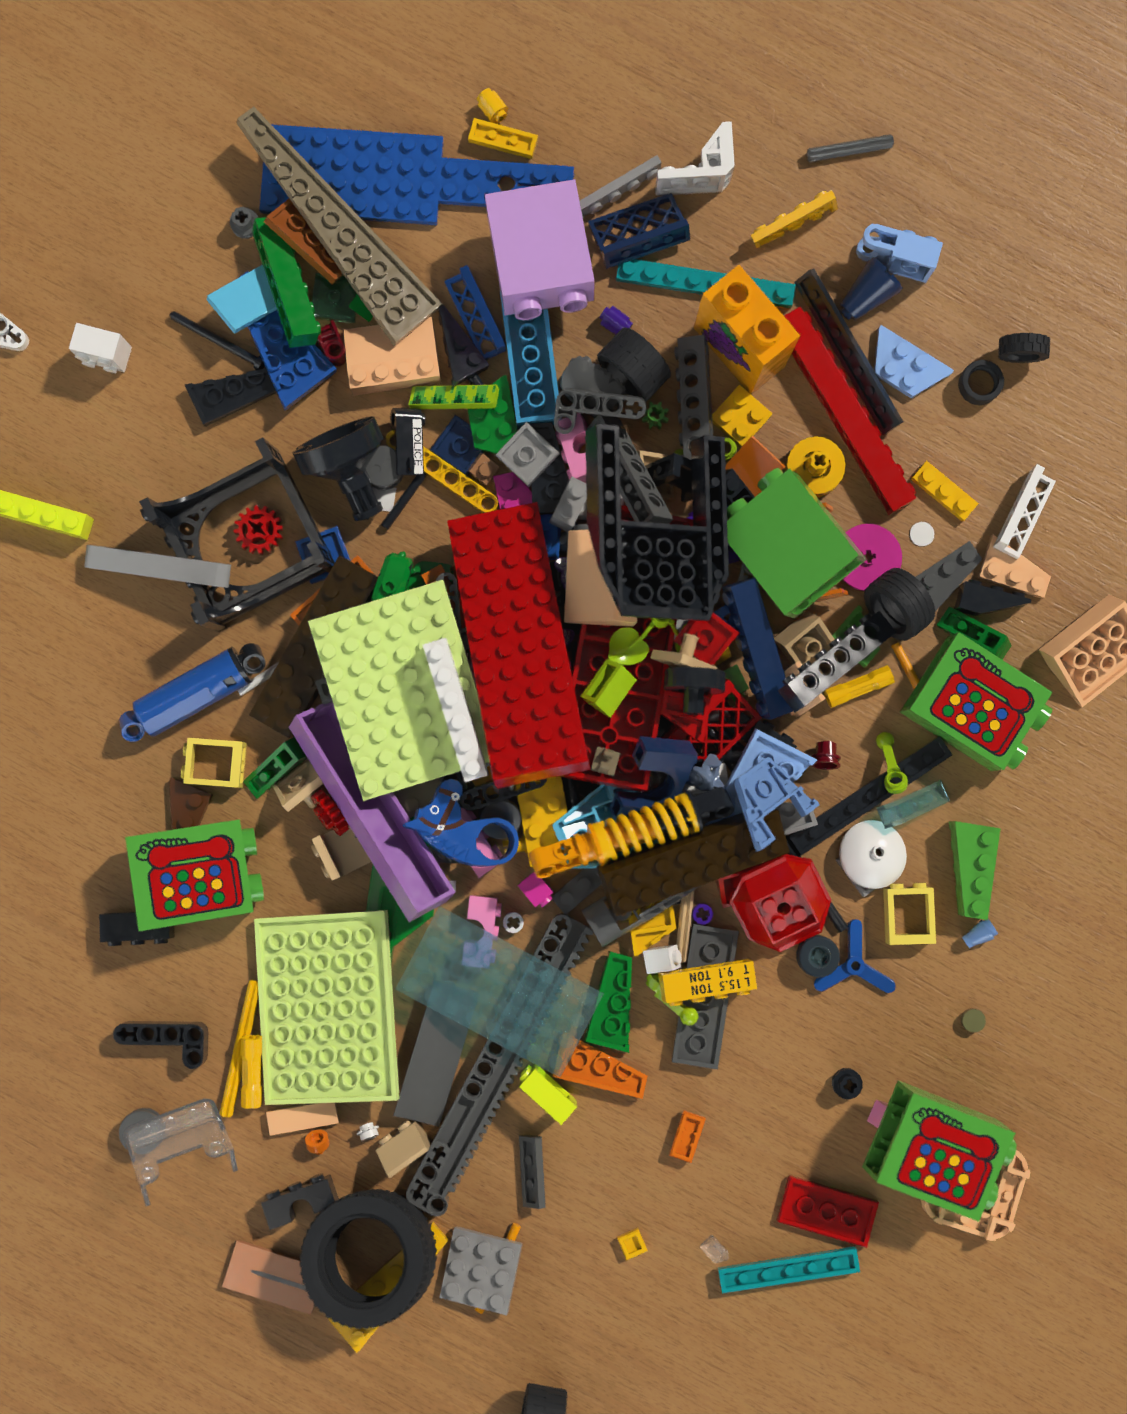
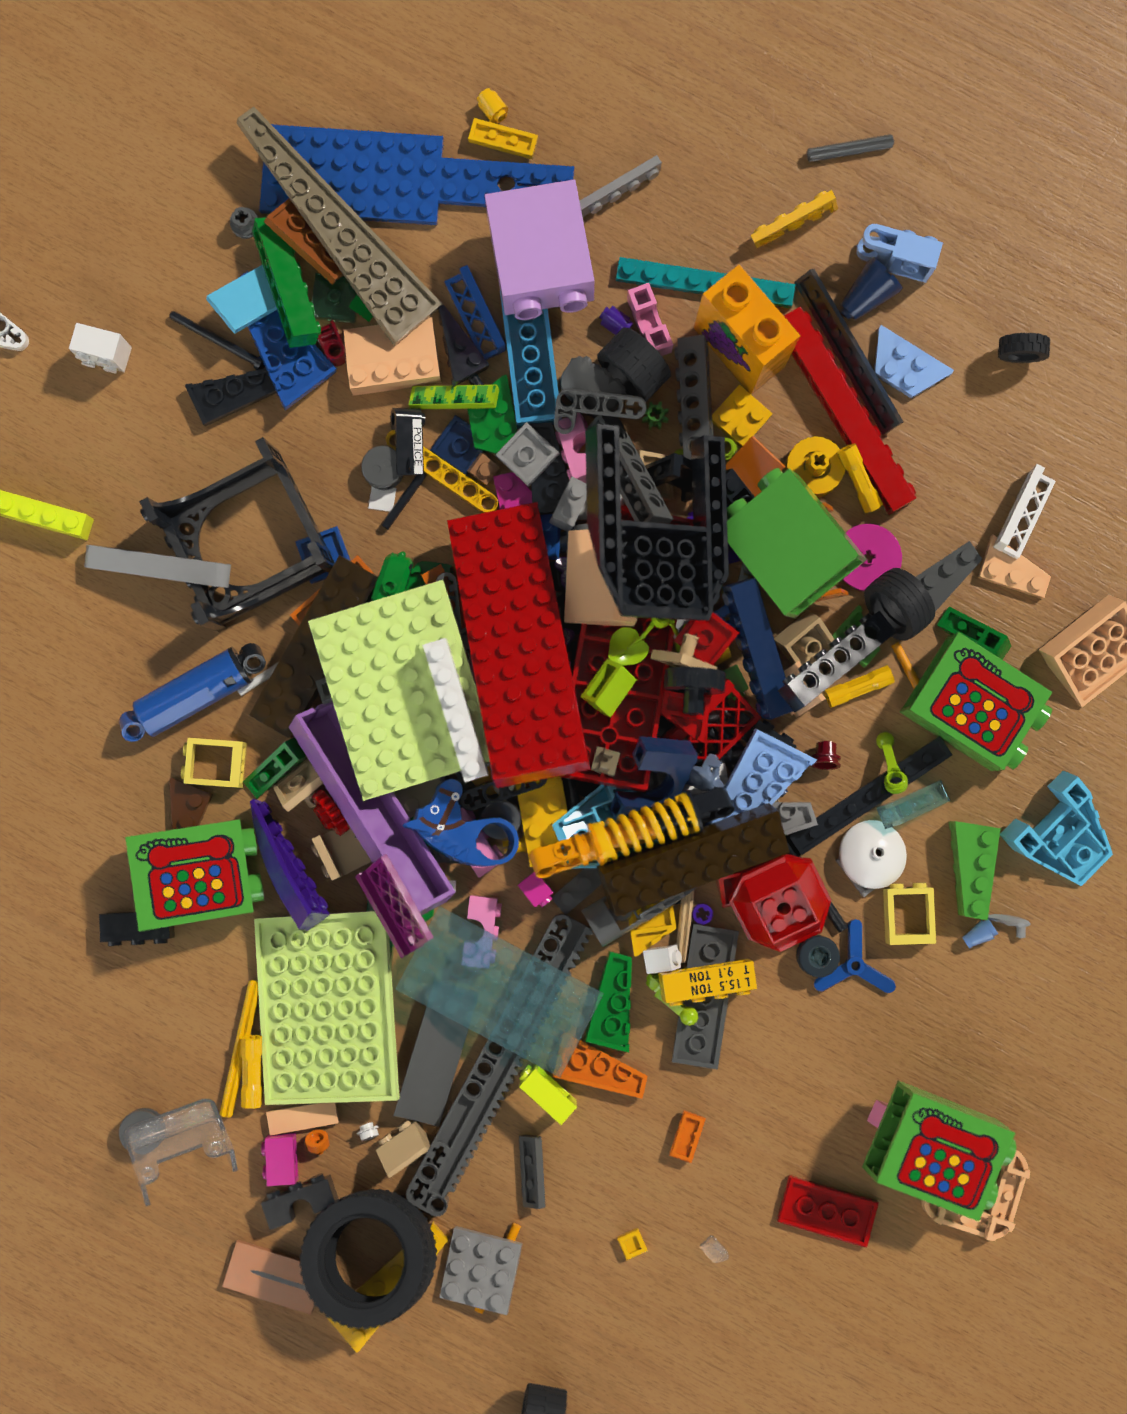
(162, 1038): black beam -> none
(264, 523): red gear -> none
(281, 1159): none -> dark pink brick
(286, 870): none -> dark purple wedge
(343, 457): black piece -> none
(399, 924): none -> magenta fence
(512, 929): white bush -> none
(645, 241): dark blue fence -> none
(647, 319): none -> bright pink arch
(711, 174): white bracket -> none
(762, 791): medium blue wing -> none
(788, 1269): teal plate -> none
(840, 1079): black piece -> none
(853, 464): none -> yellow axle
(922, 534): white sticker -> none
(944, 491): yellow plate -> none
(973, 1020): olive tile -> none
(981, 600): black slope -> none
(989, 367): black tyre -> none
(1009, 920): none -> light grey bar
(1068, 837): none -> medium azure wedge

